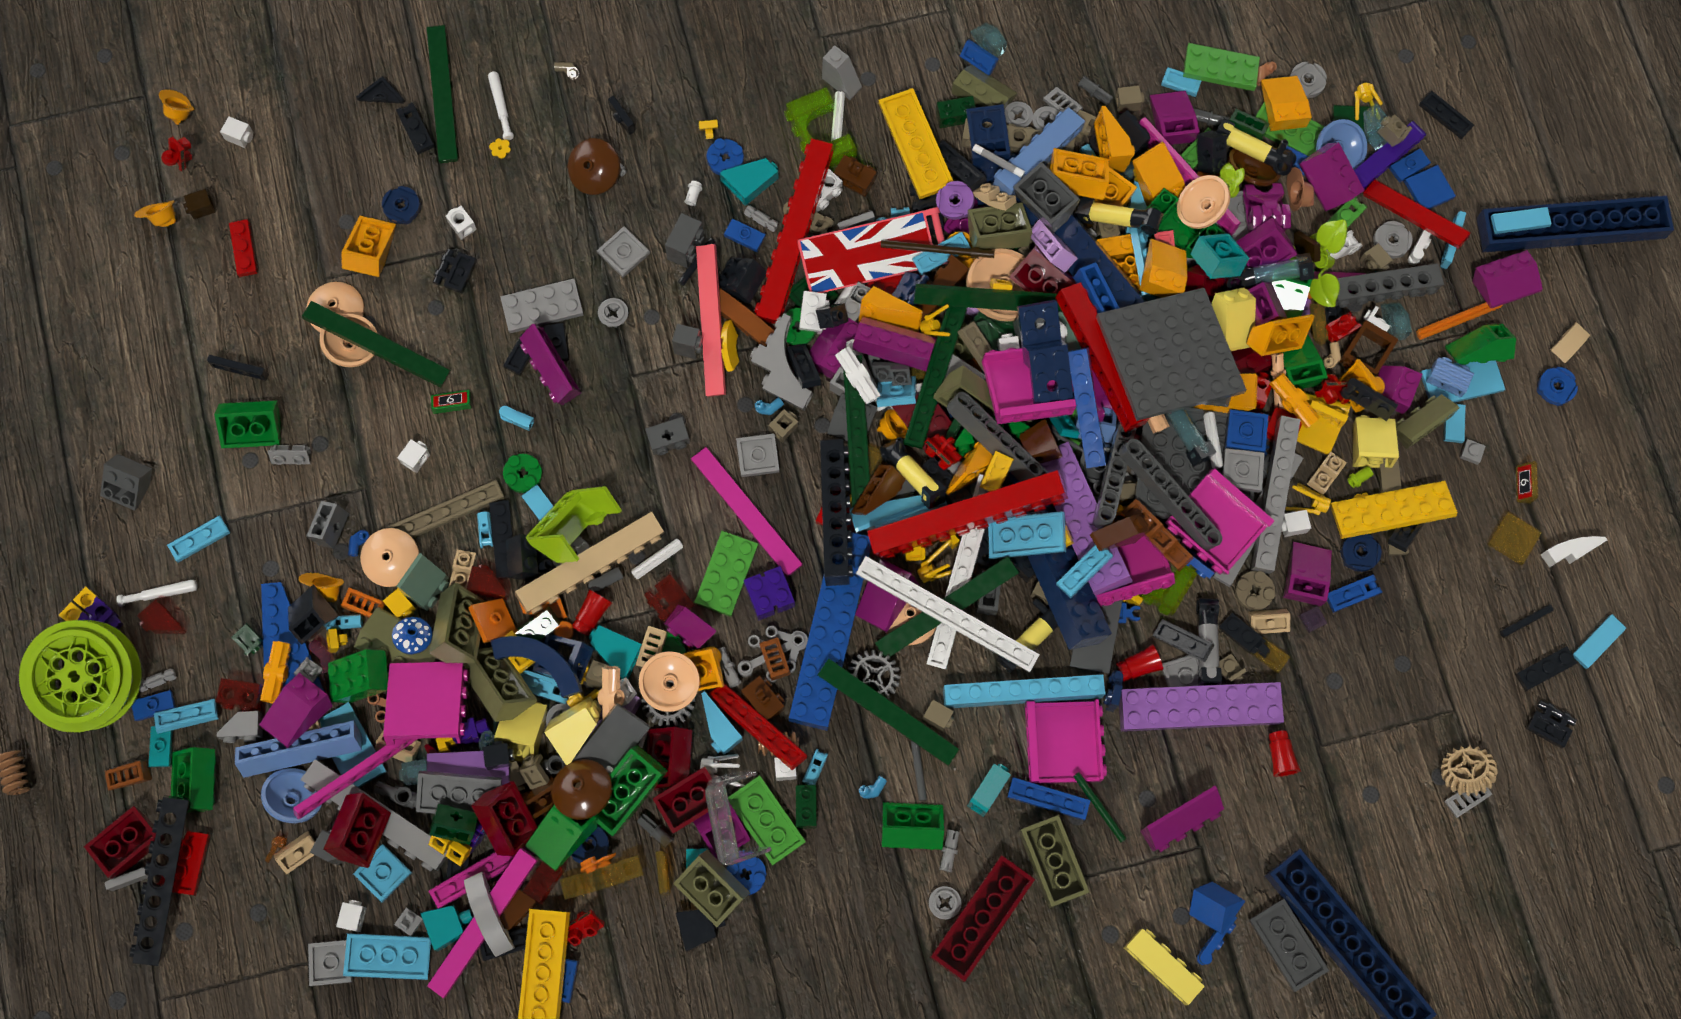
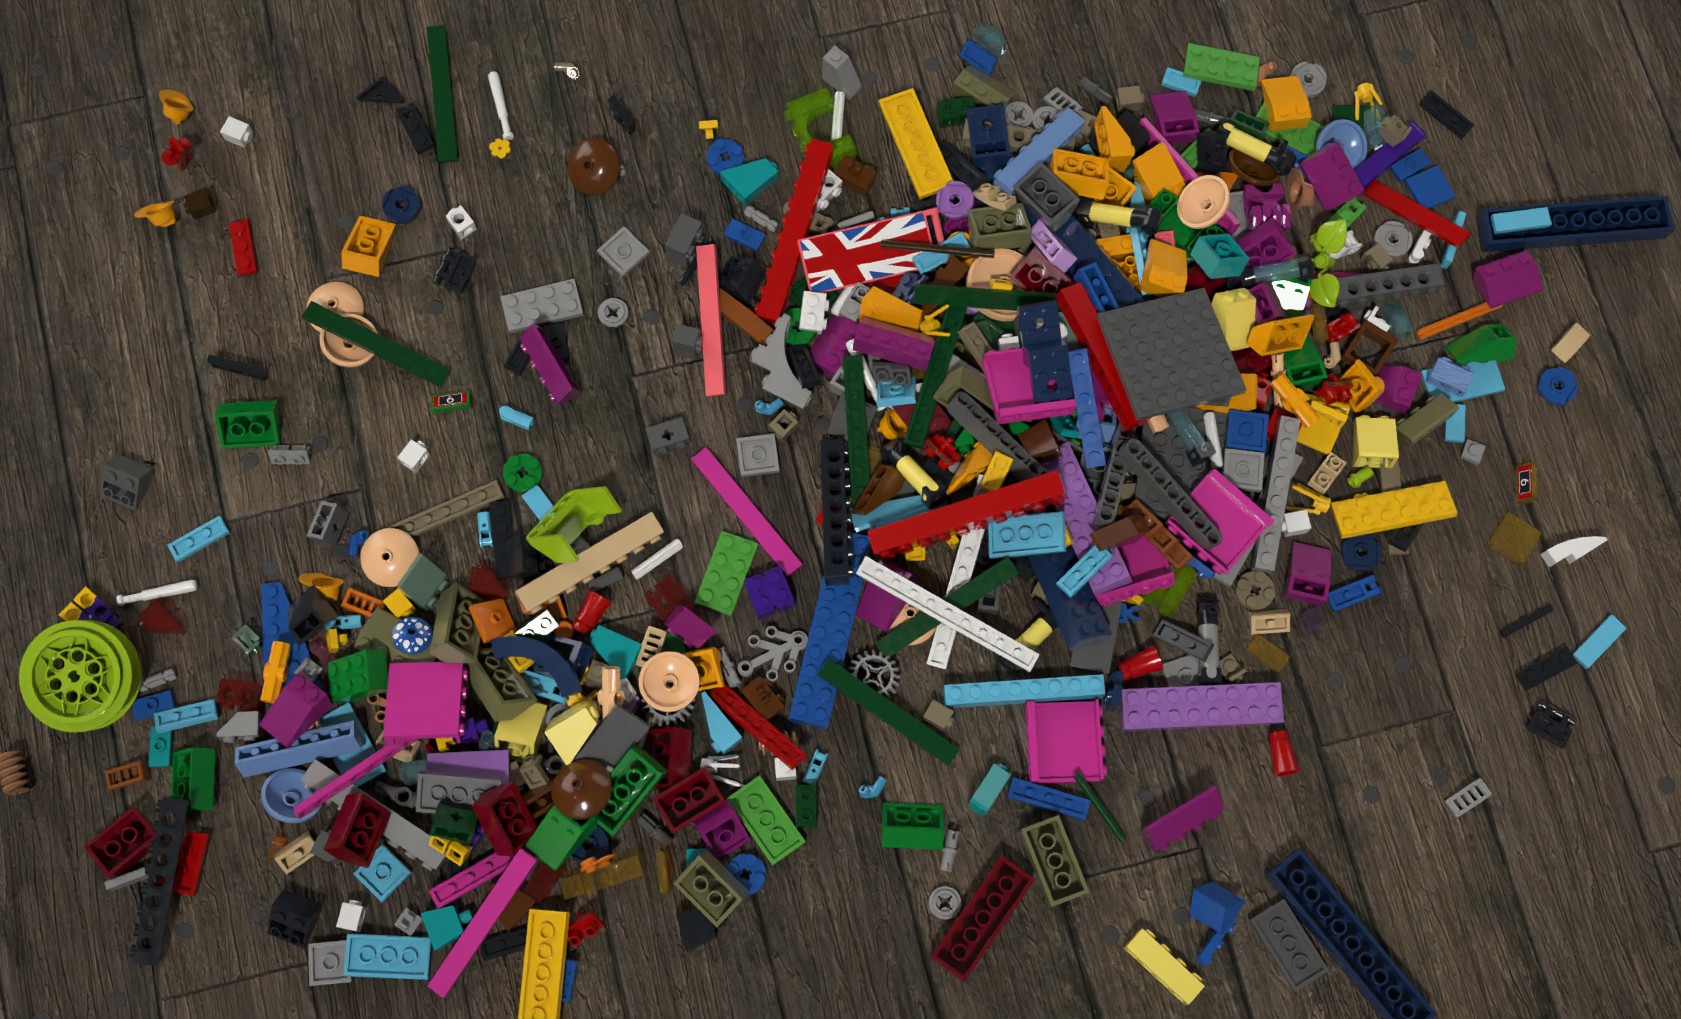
(293, 918): none -> black slope
(462, 567): tan slope -> none
(486, 915): light grey slope -> none
(498, 755): black brick -> none
(693, 193): white pin -> none
(722, 821): clear windscreen -> none
(729, 350): yellow tile -> none
(779, 673): dark orange slope -> none
(832, 315): black brick -> none
(857, 375): white piece -> none
(918, 772): dark grey bar -> none
(929, 572): yellow plant -> none
(998, 160): light grey bar -> none
(1232, 178): lime plate -> none
(1244, 636): black hinge -> none
(1307, 245): dark brown tile -> none
(1369, 399): black plate -> none
(1457, 775): tan gear -> none

